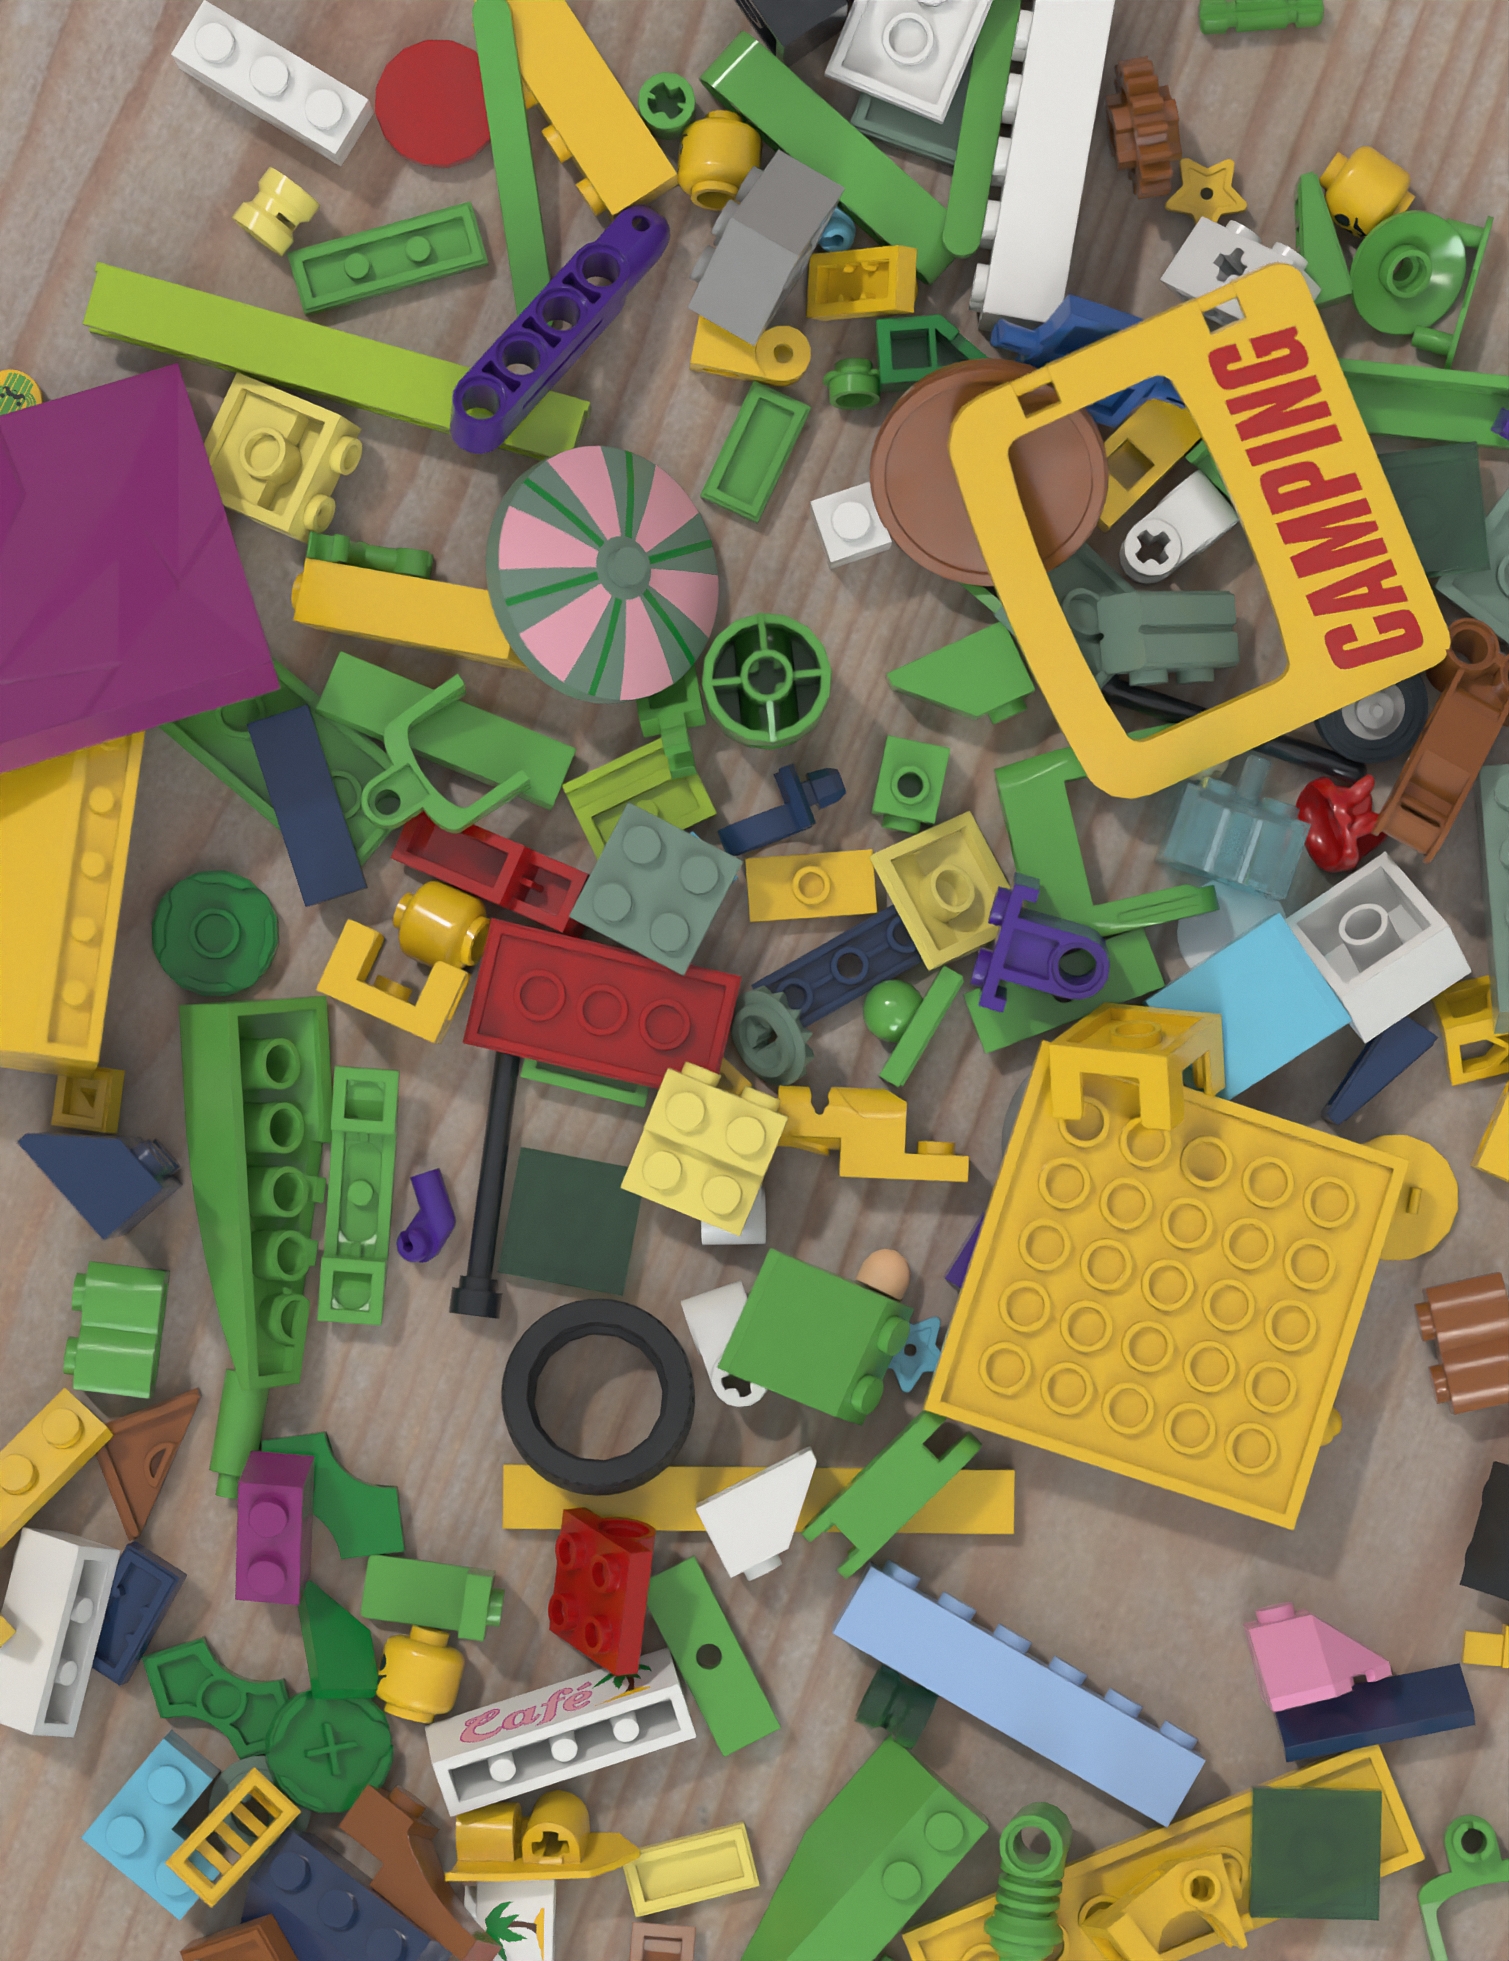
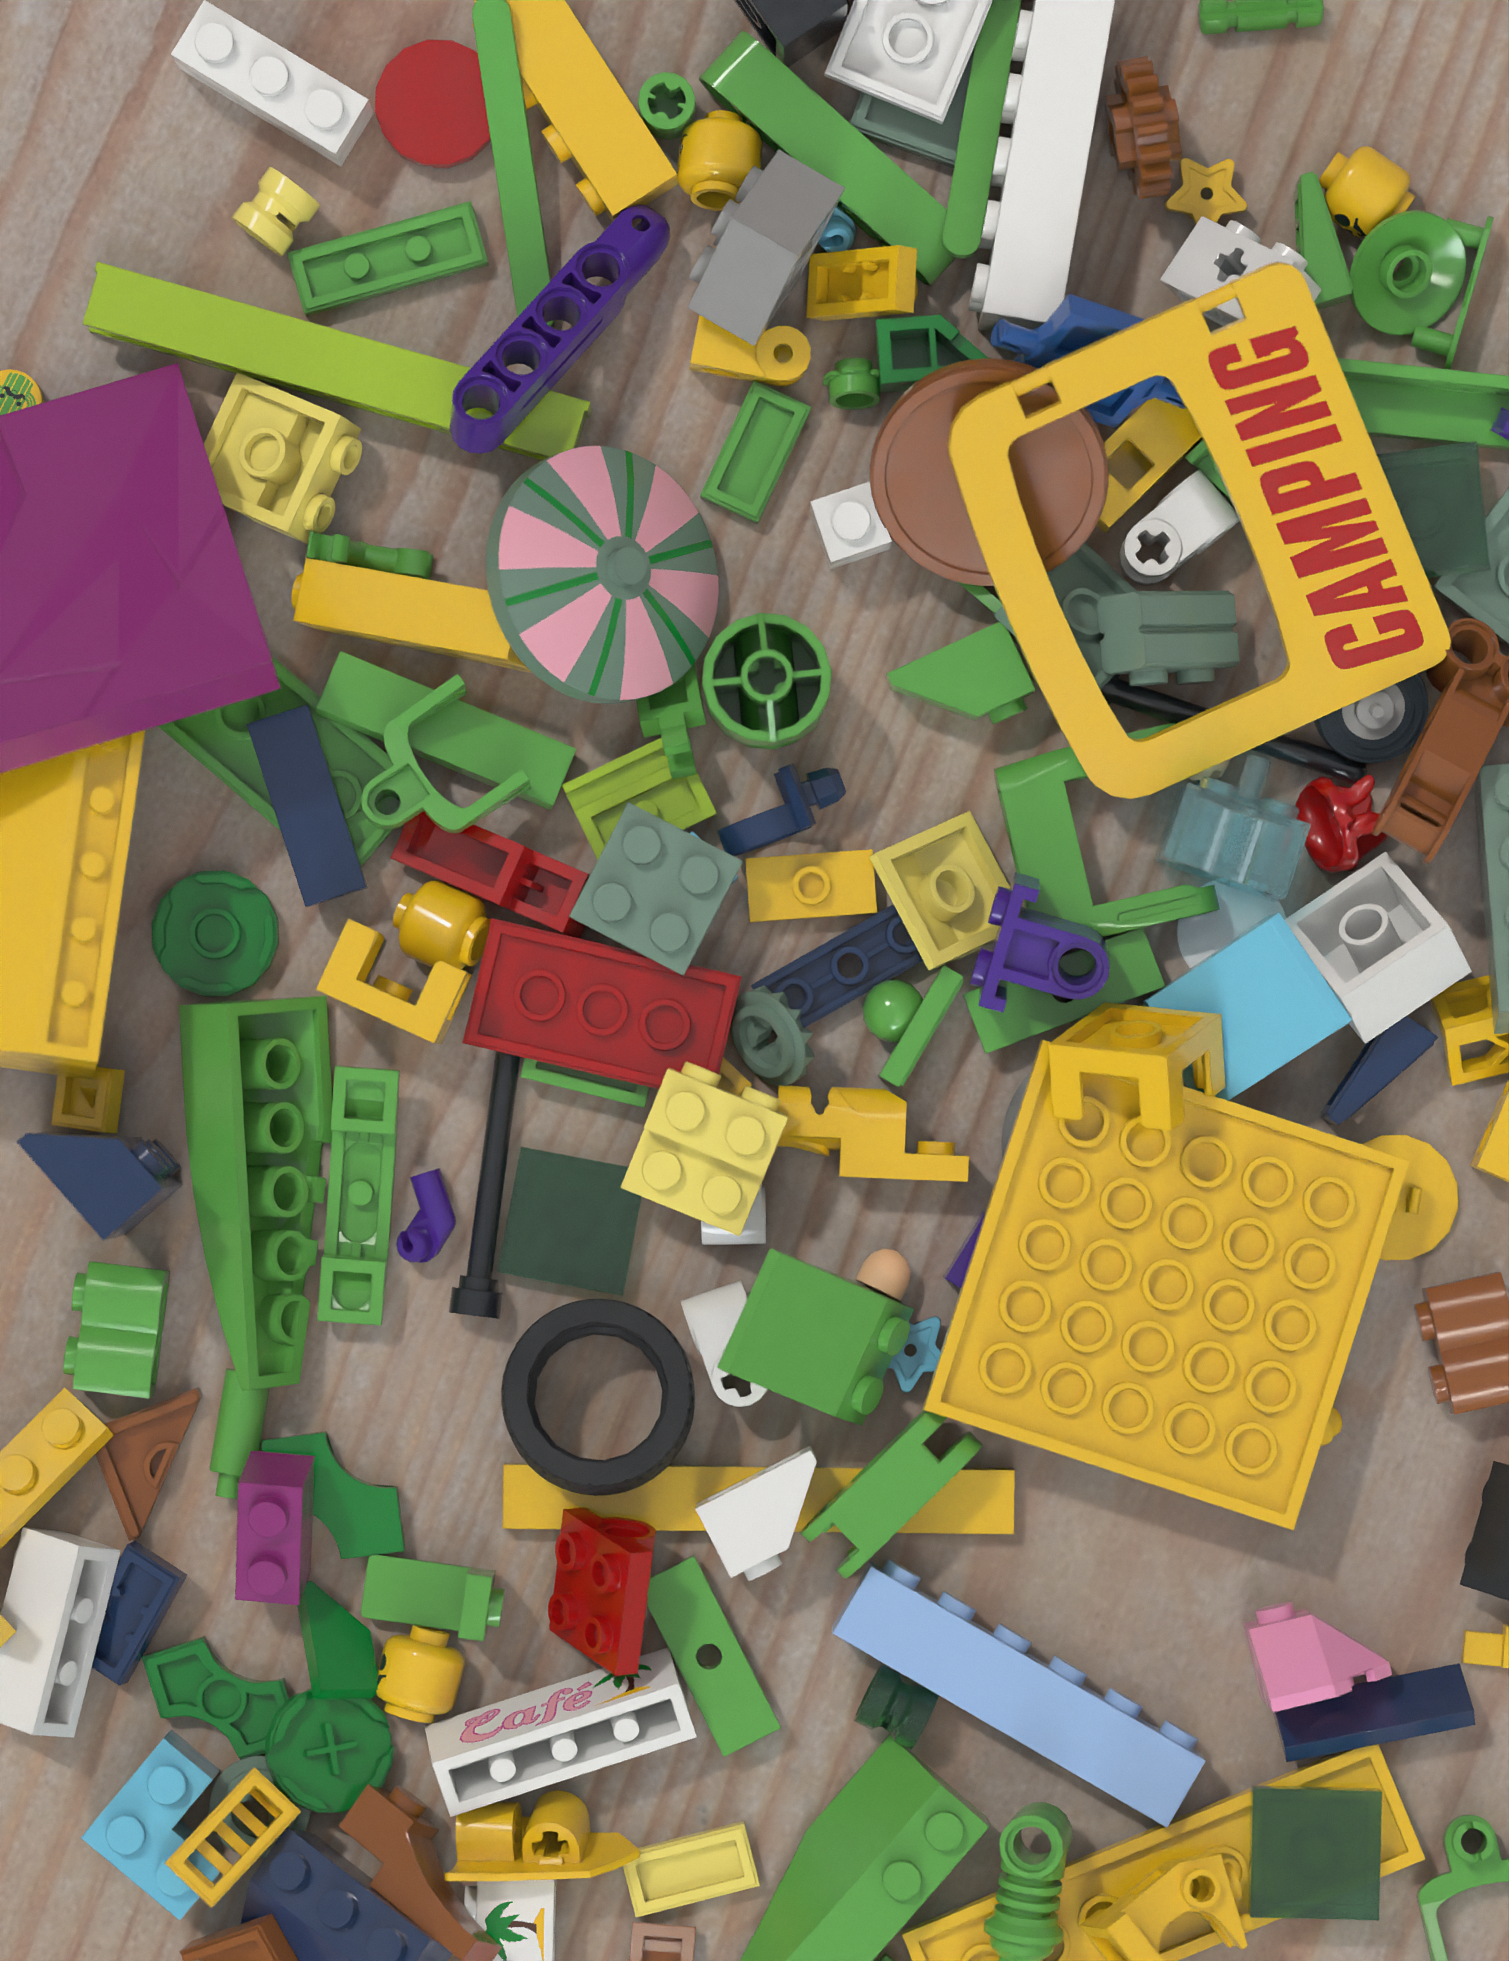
(909, 784): bright green brick -> none

